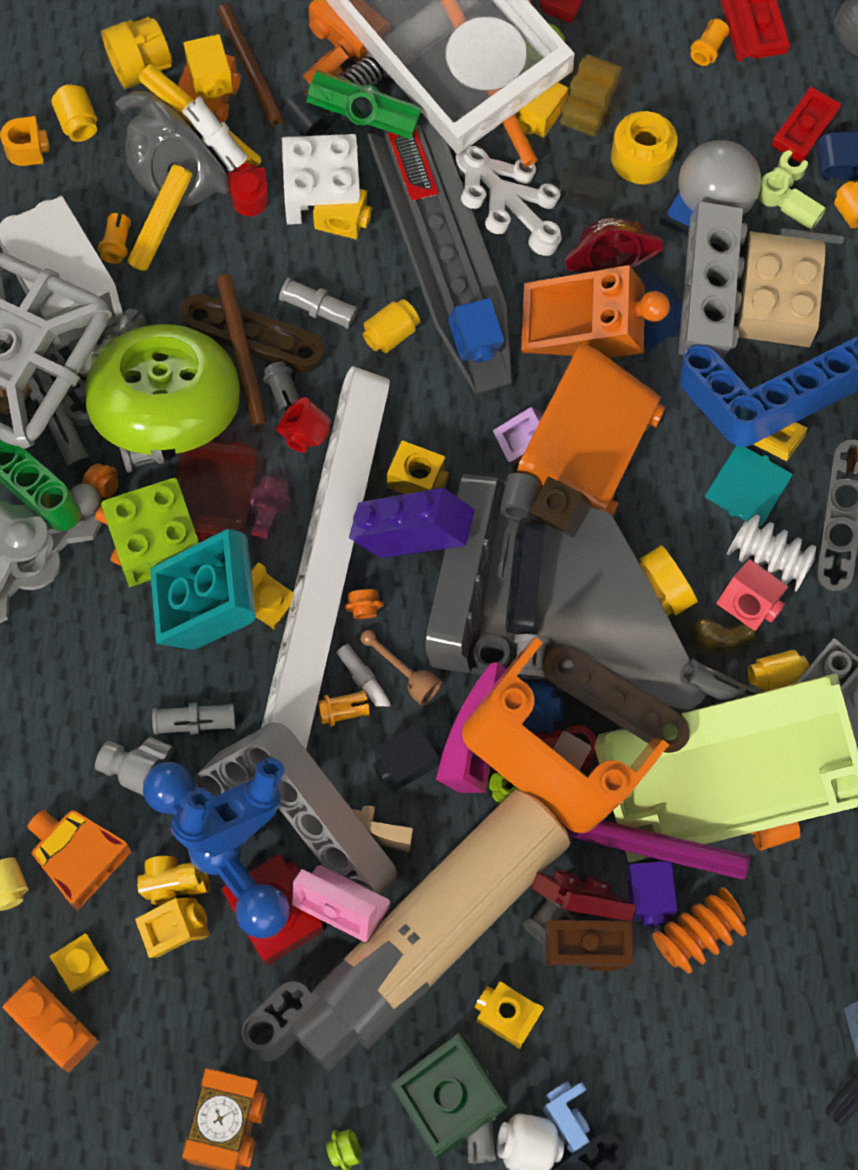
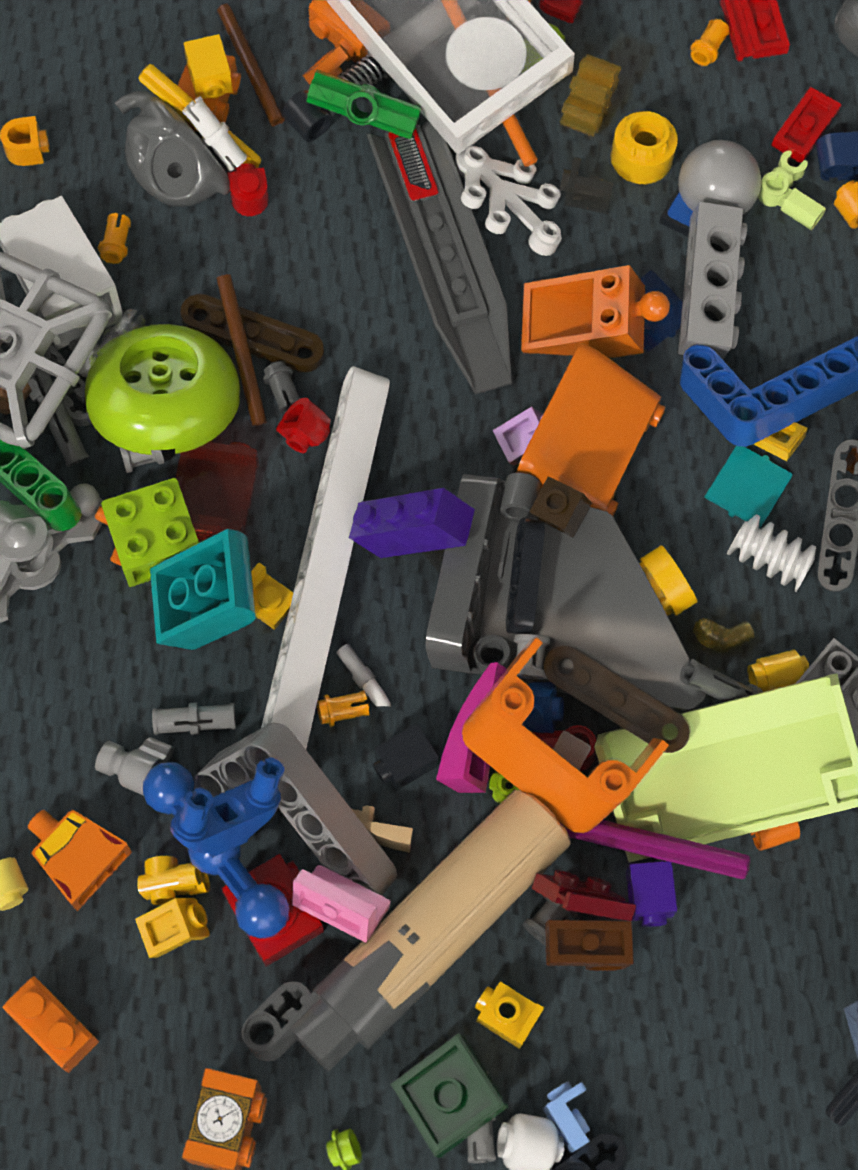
(75, 112): yellow brick -> none
(79, 963): yellow plate -> none
(103, 479): orange plate -> none
(135, 46): yellow piece -> none
(159, 217): yellow axle -> none
(268, 499): clear pink piece -> none
(318, 303): light grey pin -> none
(319, 172): white bracket -> none
(343, 218): yellow brick -> none
(363, 603): orange plate -> none
(390, 326): yellow brick -> none
(412, 457): yellow brick -> none
(421, 684): medium nougat hinge -> none
(476, 331): blue brick -> none
(543, 111): yellow brick -> none
(612, 244): dark red hat -> none
(701, 930): orange piece -> none
(753, 595): coral brick -> none
(781, 289): tan brick -> none
(831, 239): clear piece -> none

